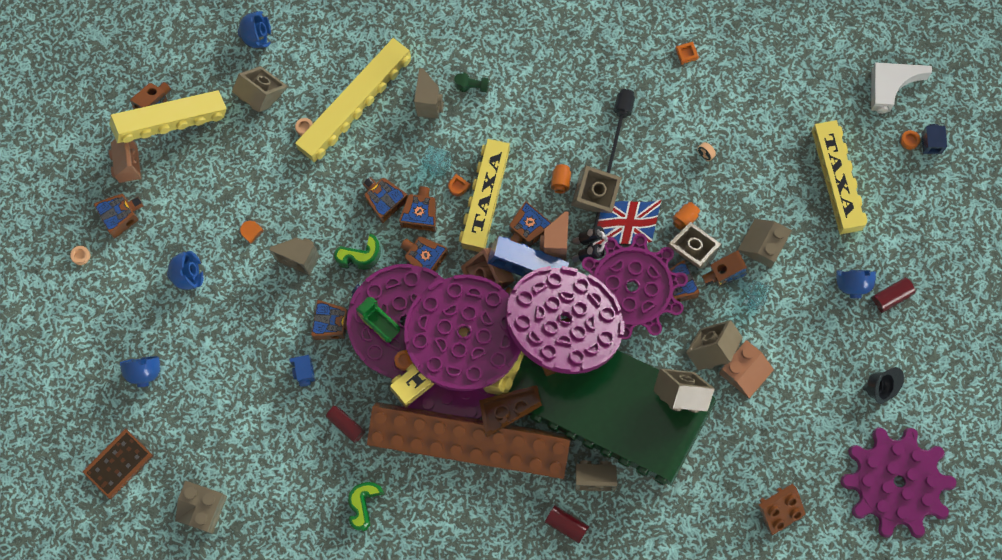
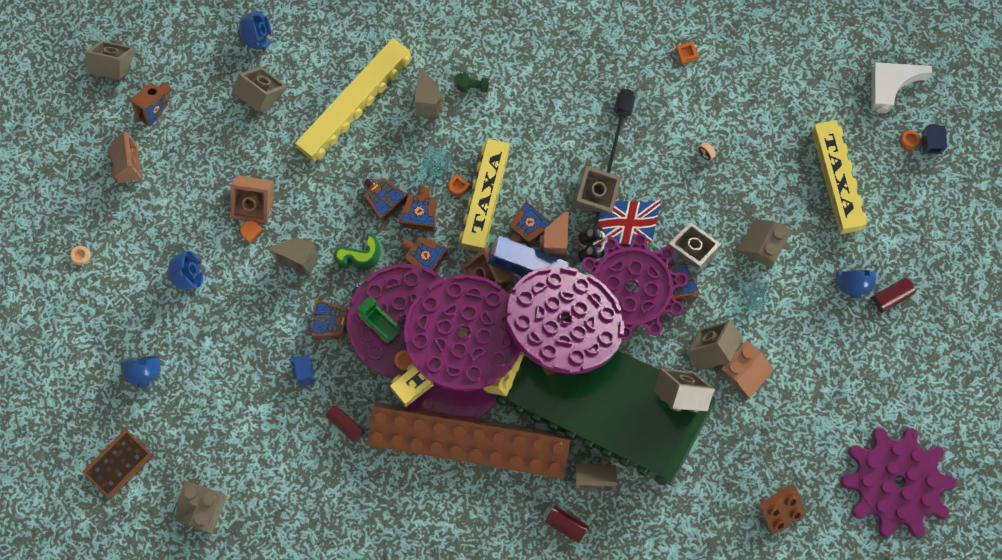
(109, 60): none -> dark tan slope
(118, 213): torso -> none
(167, 116): light yellow brick -> none
(251, 199): none -> nougat slope
(302, 125): light nougat tile -> none
(358, 504): green animal -> none
(508, 407): reddish brown wing -> none
(561, 178): orange brick -> none
(686, 214): orange brick -> none
(732, 264): dark orange torso -> none
(885, 384): black piece -> none

